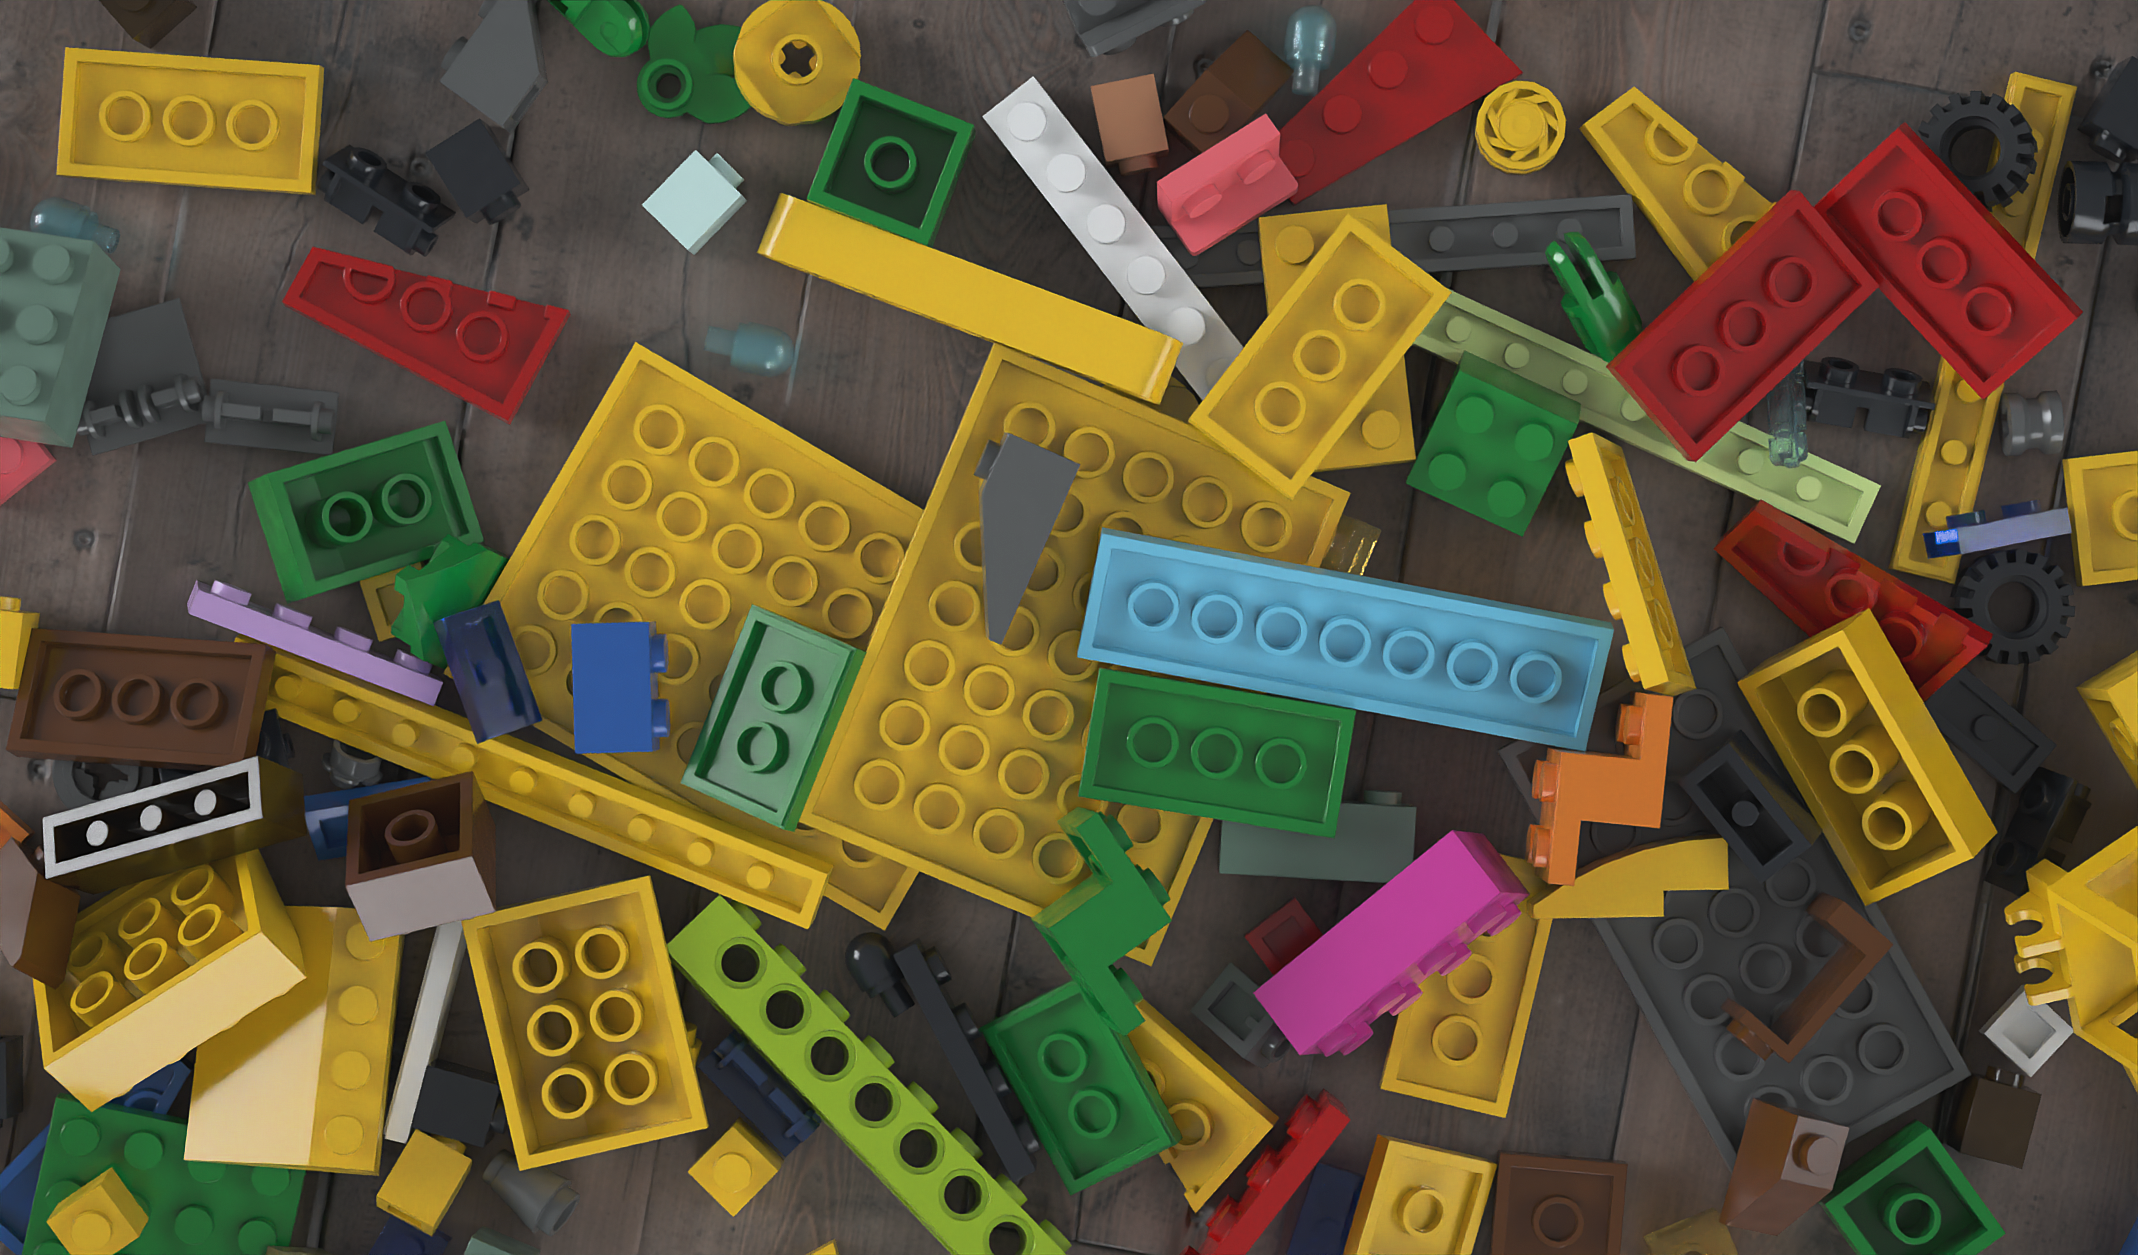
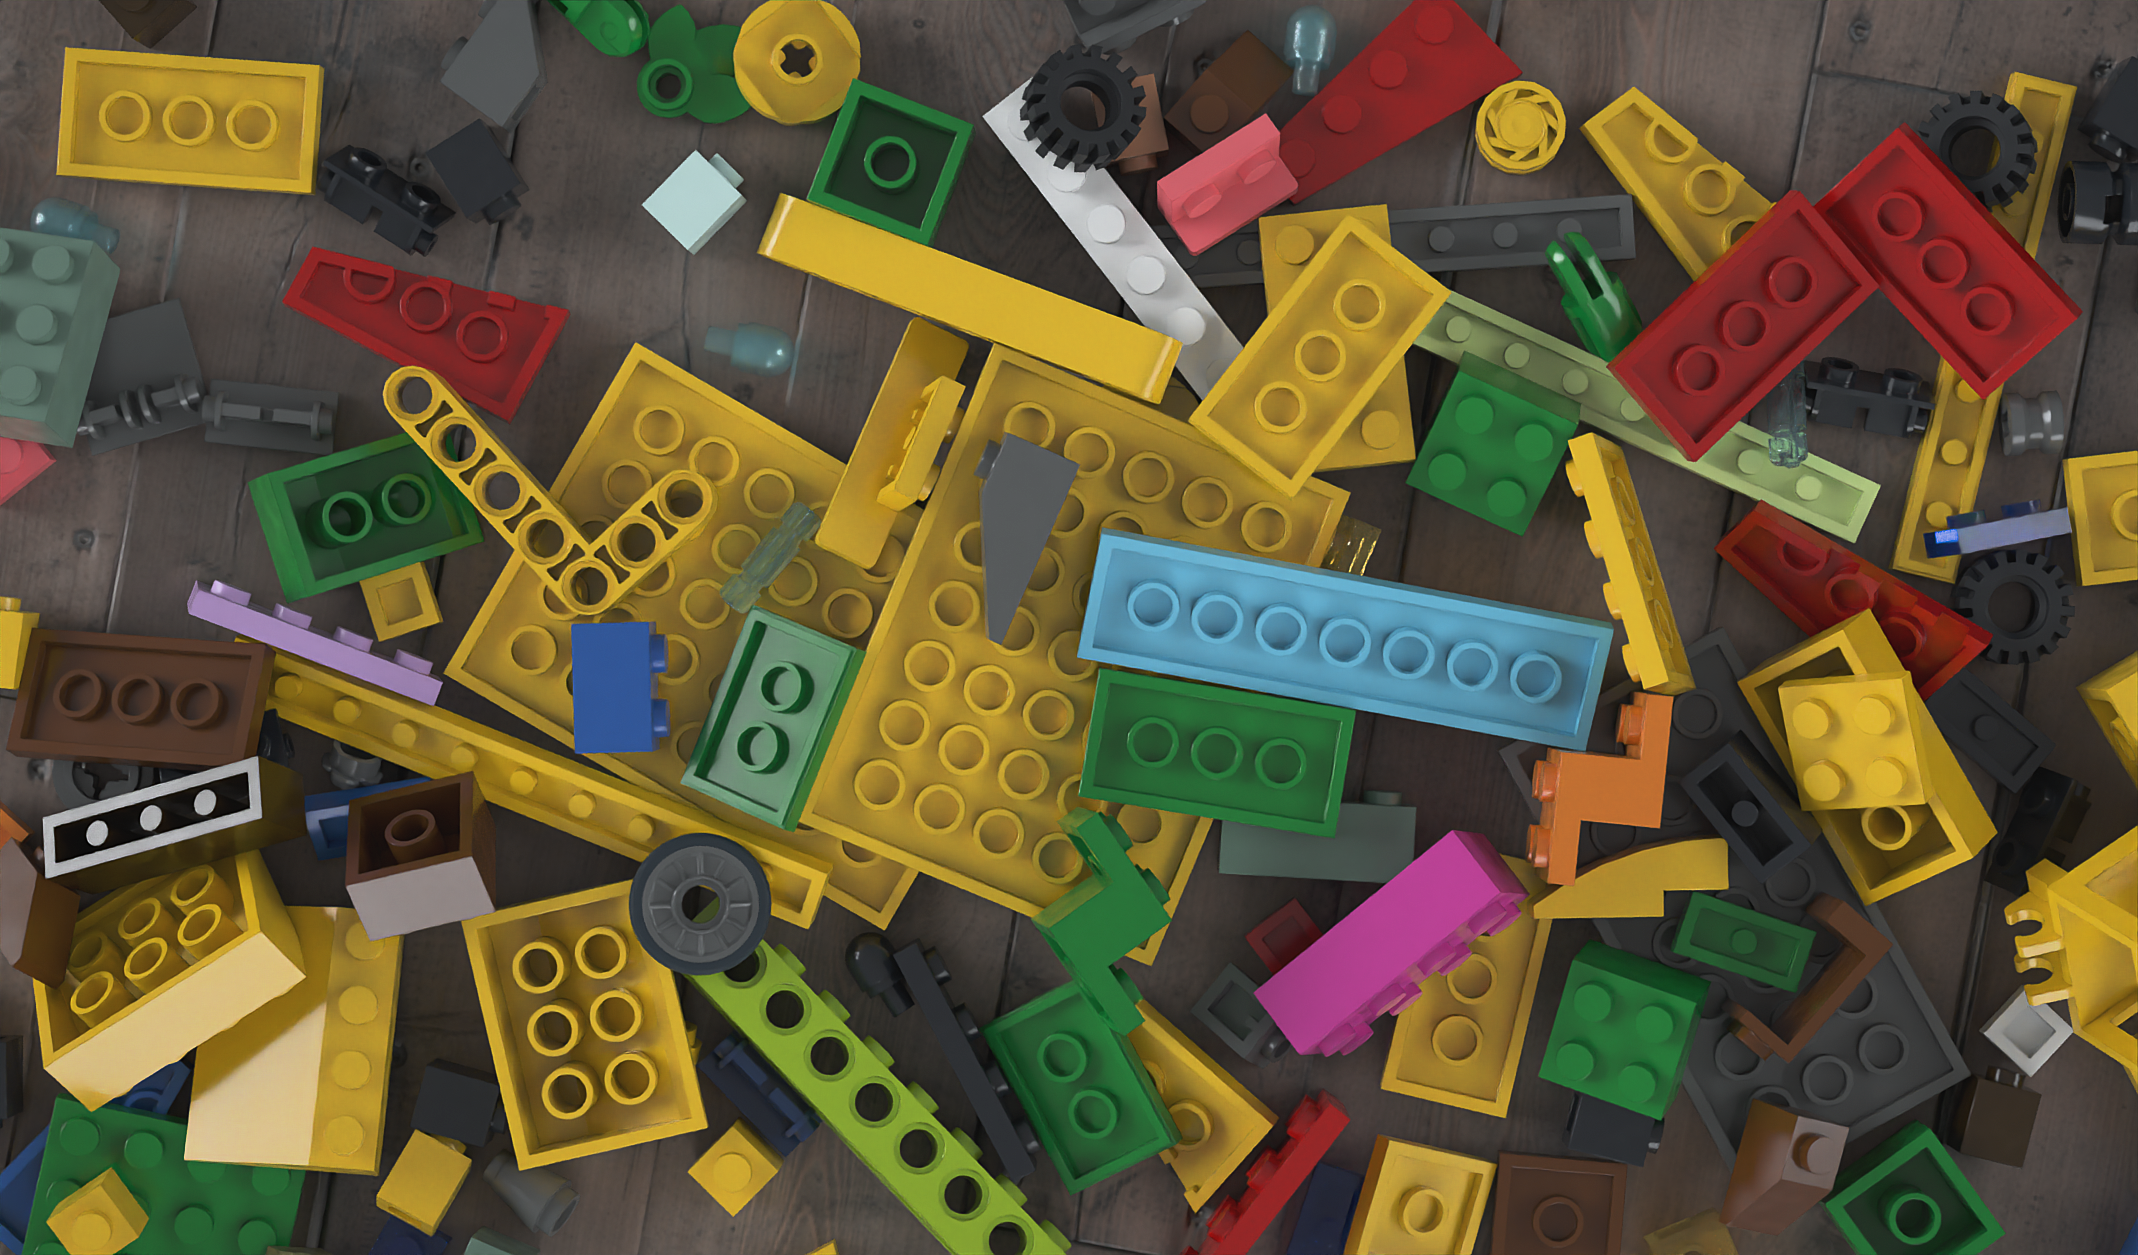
(426, 1027): white tile -> none
(451, 583): green slope -> none
(487, 671): clear blue plate -> none
(536, 504): none -> yellow beam
(709, 945): none -> dark grey wheel
(770, 557): none -> clear light blue axle
(897, 444): none -> yellow bracket
(1102, 79): none -> black tyre
(1610, 1130): none -> black brick
(1624, 1029): none -> green brick
(1743, 941): none -> green plate
(1855, 741): none -> yellow plate

